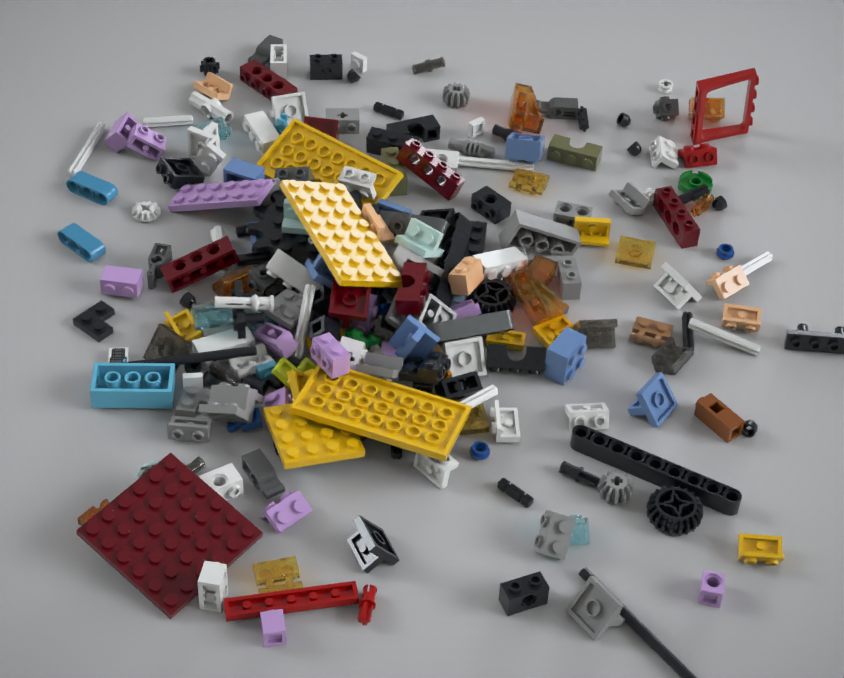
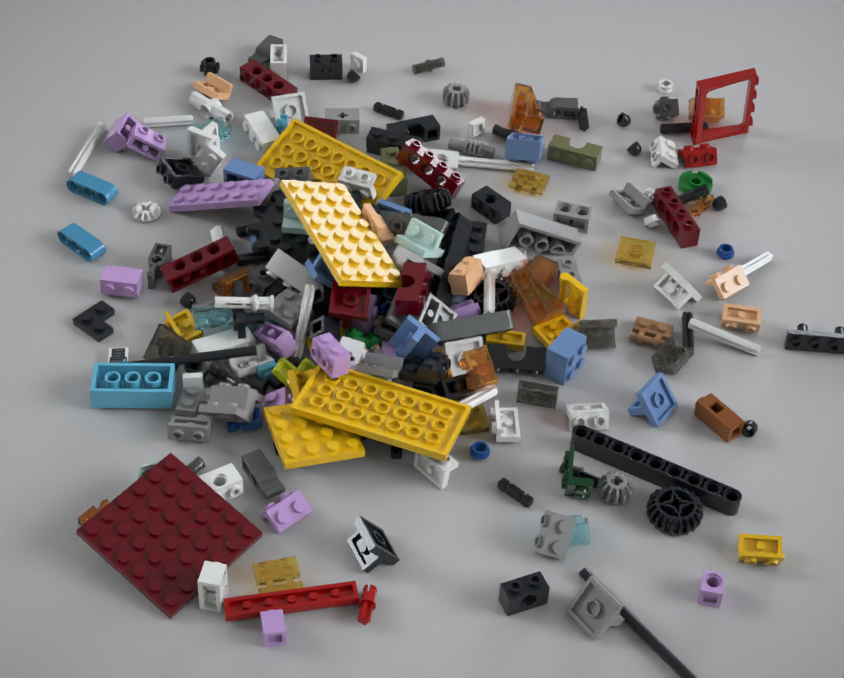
(428, 200): none -> black gear
(479, 369): none -> clear orange brick
(489, 294): none -> white axle
(537, 394): none -> clear smoke bracket
(574, 486): none -> dark green bracket
(577, 295): none -> yellow plate
(593, 230): yellow bracket -> none
(651, 220): none -> white plate
(678, 127): none -> black axle

